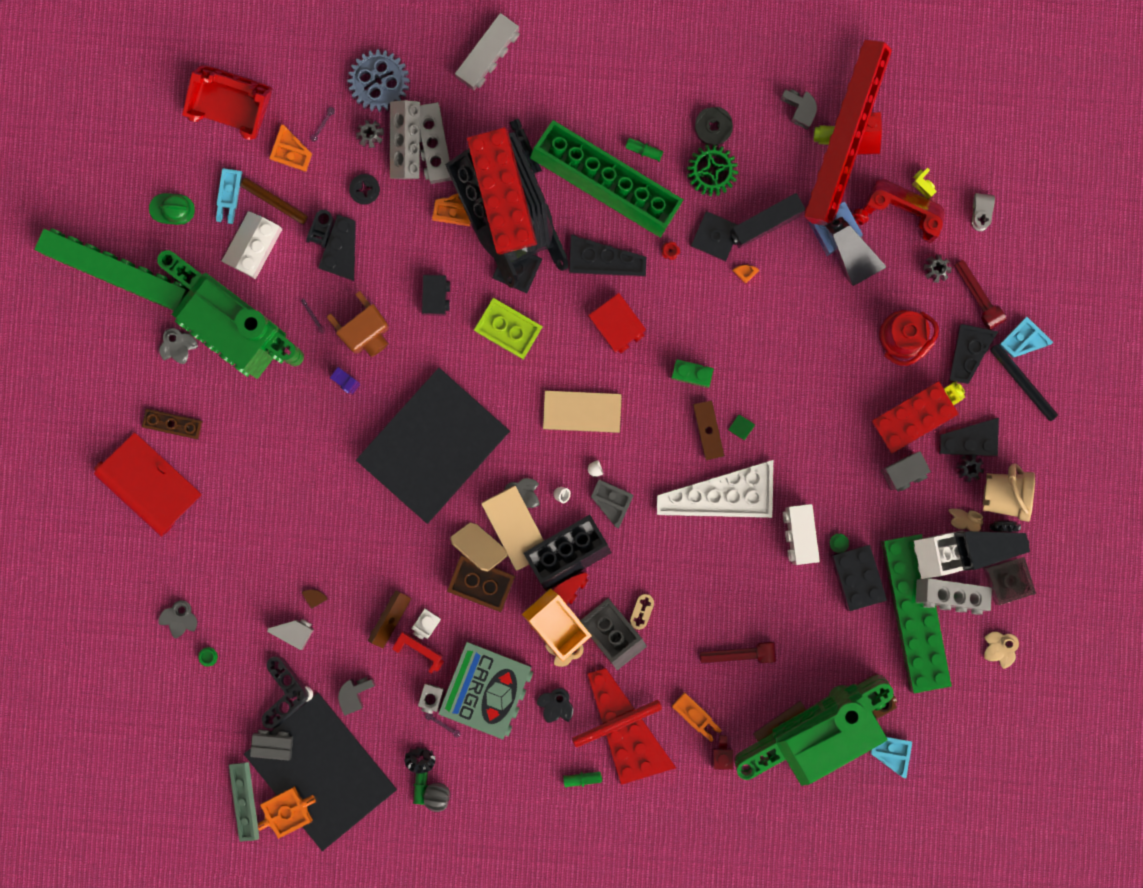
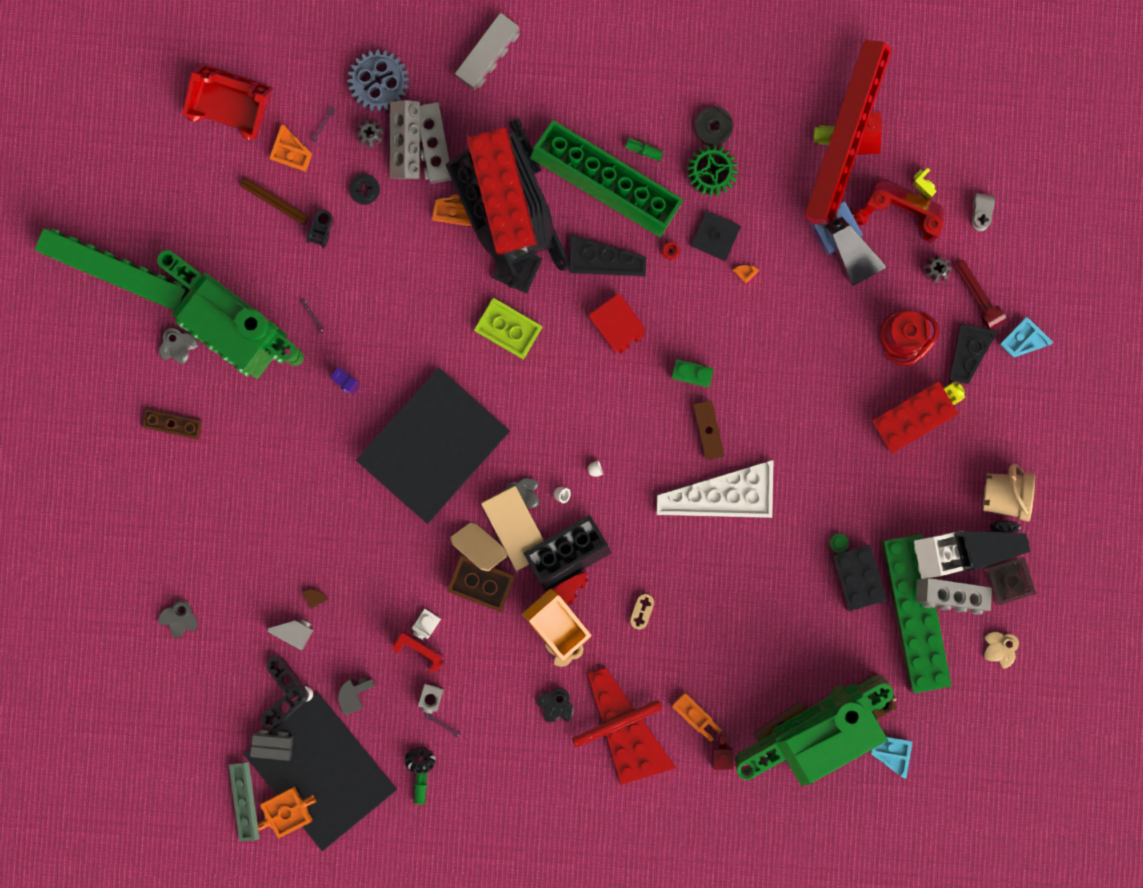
(136, 480): red door -> none
(171, 209): green piece -> none
(208, 656): green plate -> none
(228, 193): medium azure hinge -> none
(252, 244): white slope -> none
(340, 249): black wing -> none
(363, 331): dark orange piece -> none
(389, 619): reddish brown tile -> none
(435, 294): black brick -> none
(437, 797): dark grey piece -> none
(485, 691): sand green panel -> none
(582, 411): tan tile -> none
(582, 779): green axle -> none
(612, 501): dark grey wing -> none
(613, 634): dark grey slope -> none
(741, 427): green slope -> none
(763, 652): dark red axle -> none
(767, 221): black slope -> none
(801, 534): white brick -> none
(805, 107): dark grey brick -> none
(905, 471): dark grey brick -> none
(963, 520): tan plate -> none
(974, 464): black piece -> none
(976, 440): black wing -> none
(1024, 382): black axle -> none

